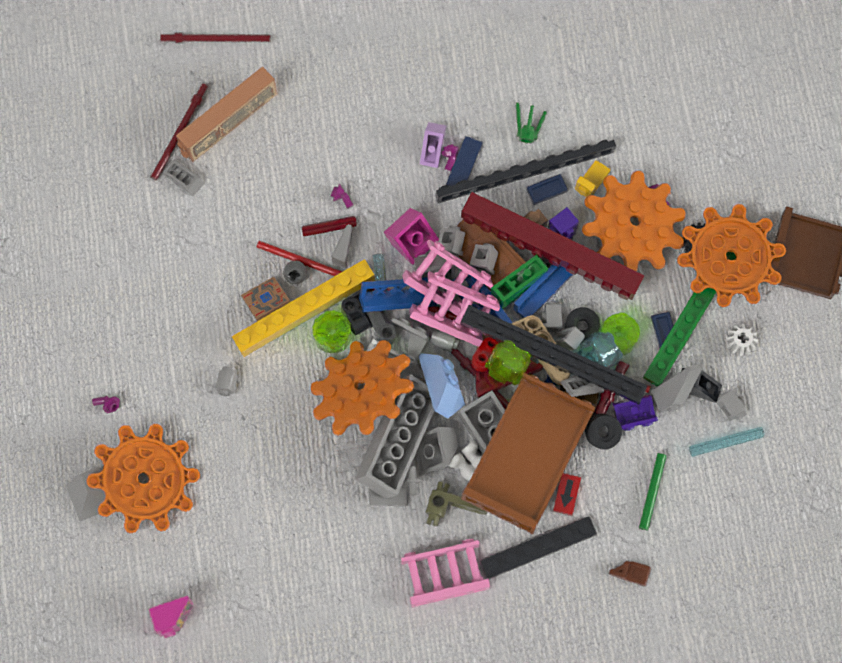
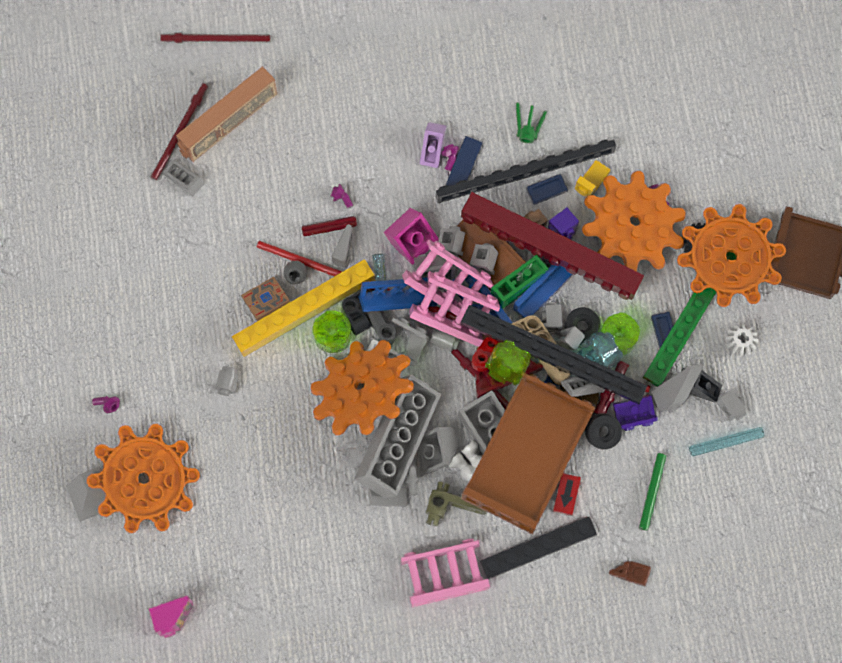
(442, 384): light blue wedge -> none

